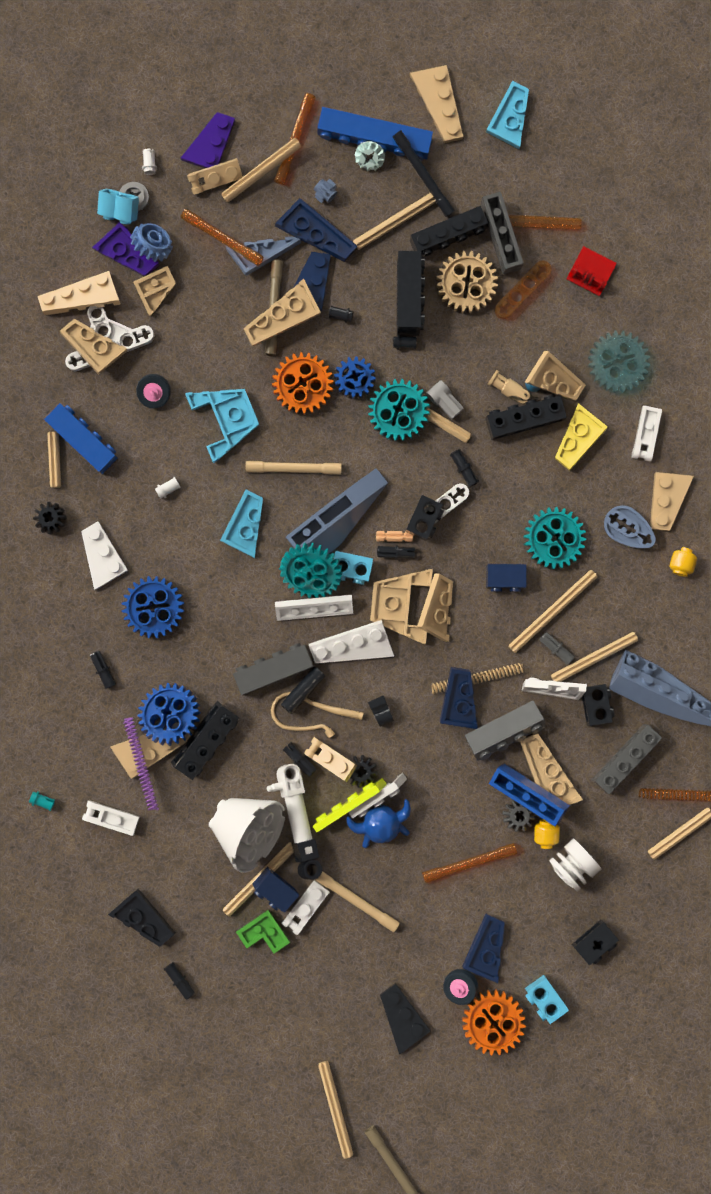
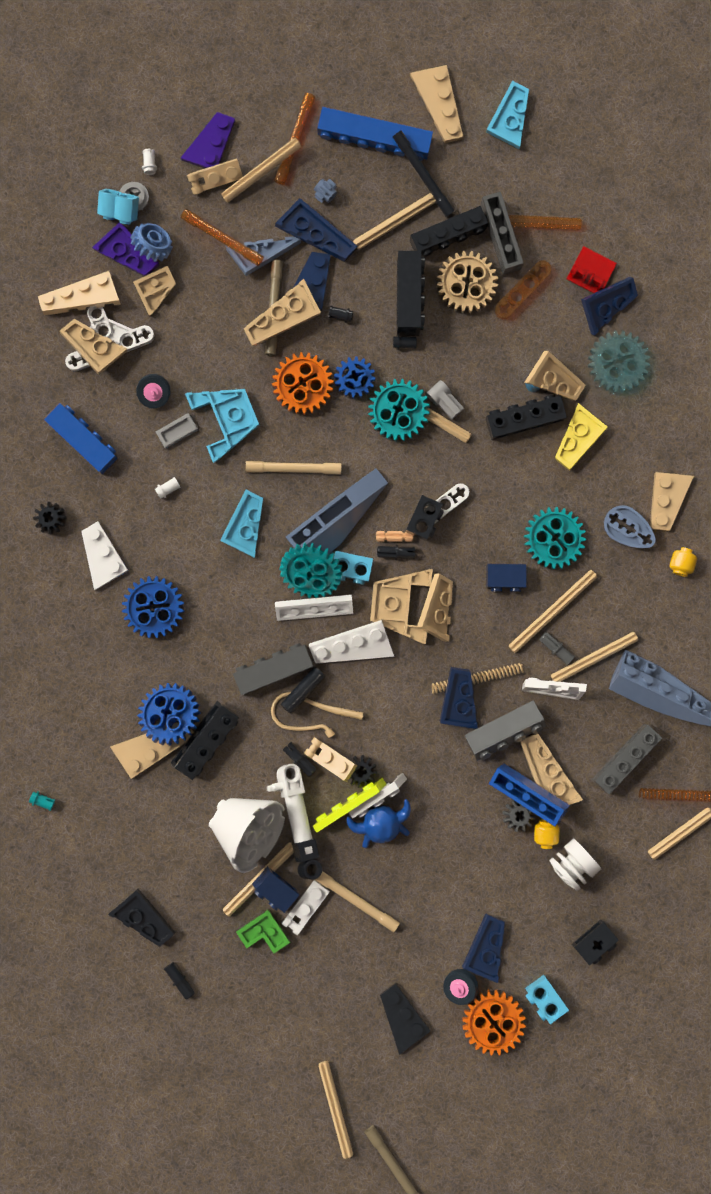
(54, 459): tan axle -> none
(102, 669): black axle -> none
(111, 818): white plate -> none
(142, 768): medium lavender piece -> none
(176, 430): none -> light grey tile
(368, 148): light aqua gear -> none
(381, 711): black leg -> none
(464, 468): black pin -> none
(499, 853): clear orange piece -> none
(509, 387): tan piece -> none
(591, 705): black brick -> none
(607, 302): none -> dark blue wing
(647, 432): white plate -> none

